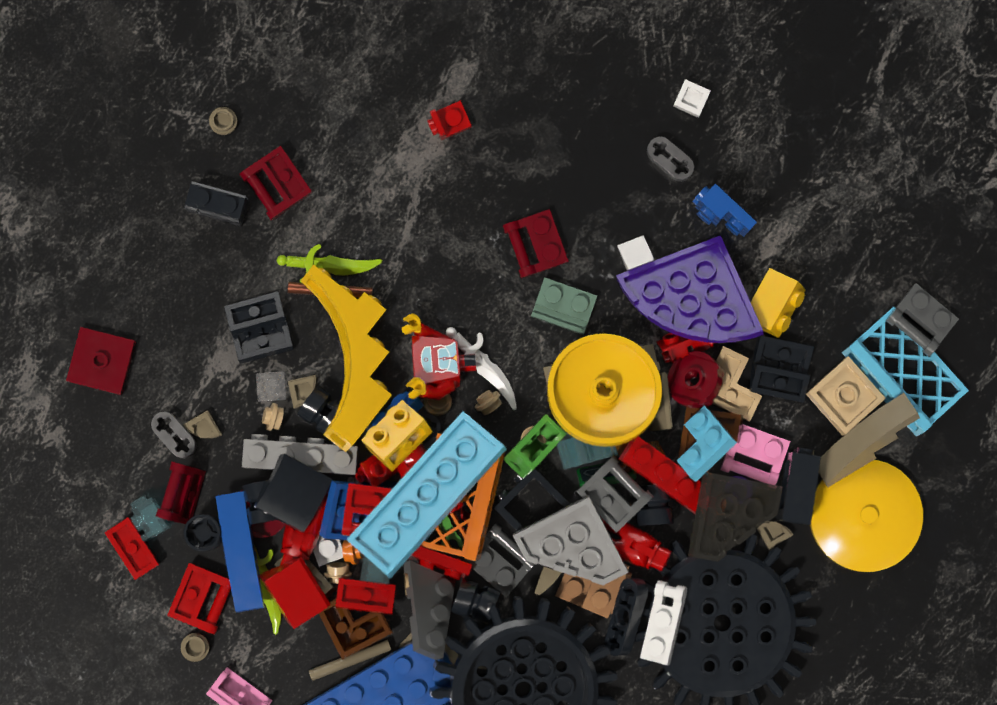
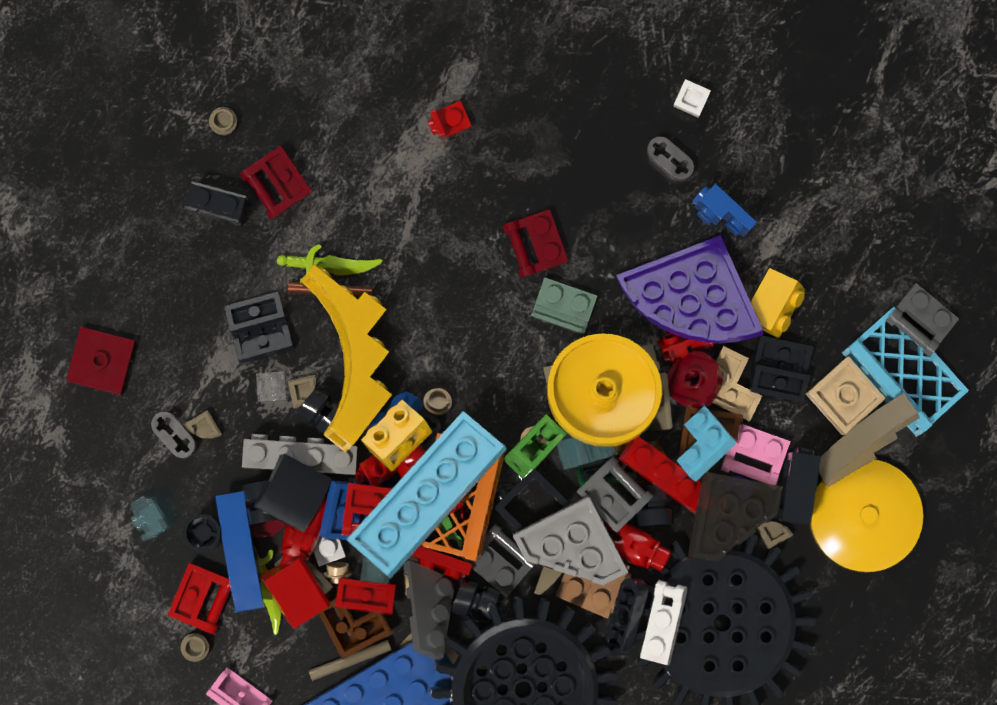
(131, 548): red plate -> none
(181, 493): dark red plate -> none
(273, 417): tan plate -> none
(350, 553): orange plate -> none
(434, 361): red torso -> none
(484, 365): white piece -> none
(488, 402): tan plate -> none
(635, 253): white slope -> none

